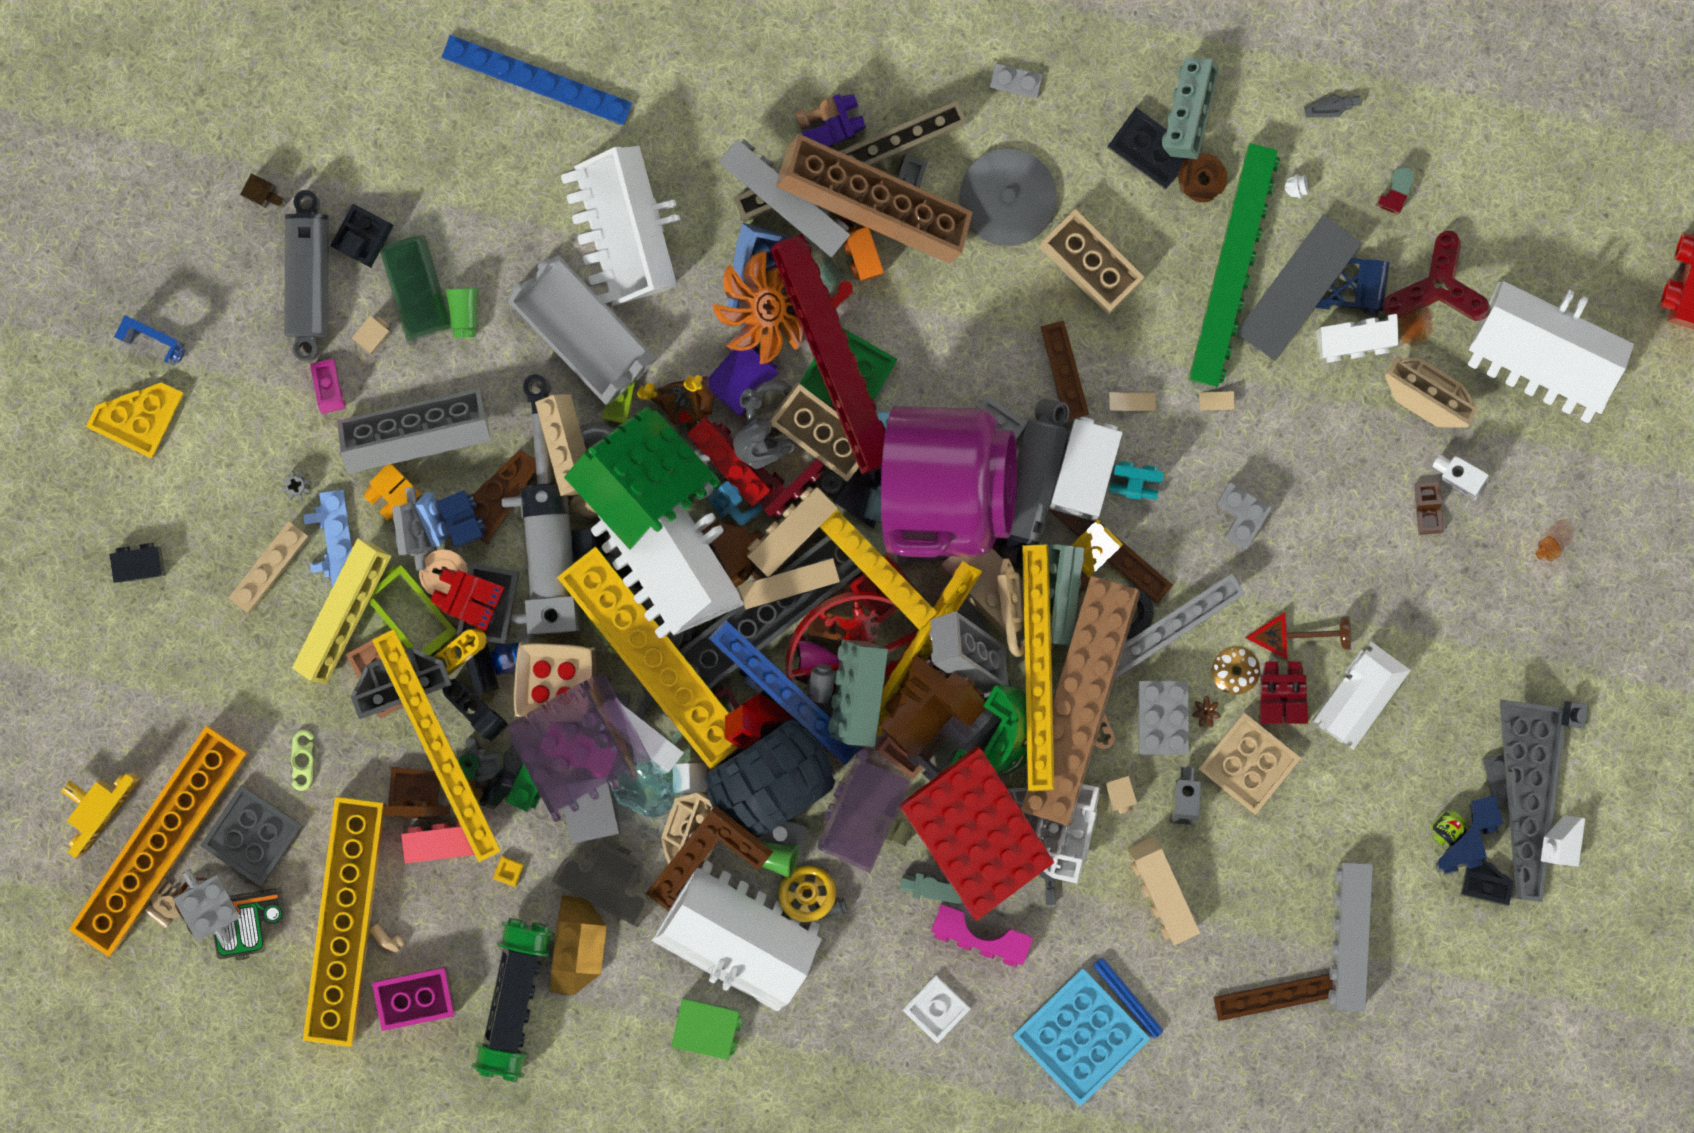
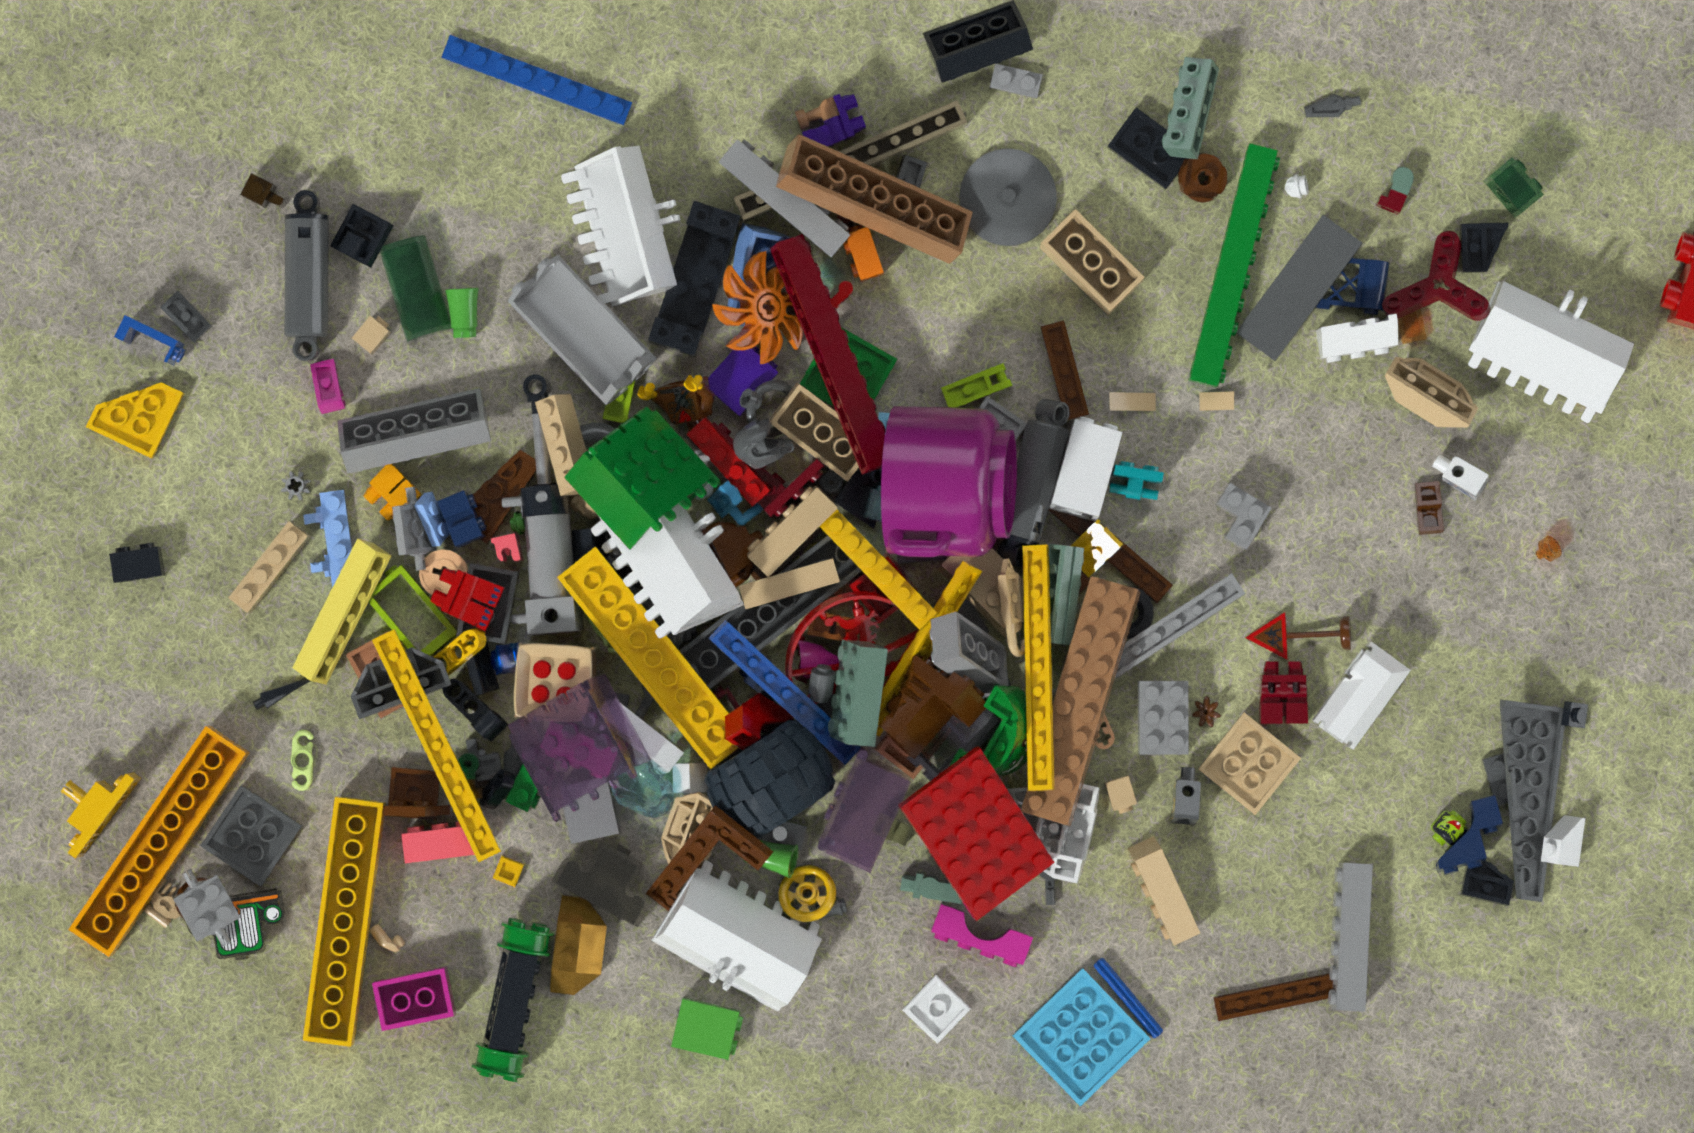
(186, 316): none -> dark grey plate
(273, 696): none -> black piece
(506, 543): none -> coral hinge
(517, 523): none -> bright green plate
(698, 277): none -> black plate
(975, 386): none -> lime plate
(978, 41): none -> black slope
(1223, 667): pearl gold dish -> none
(1479, 245): none -> black wing
(1514, 186): none -> clear green brick

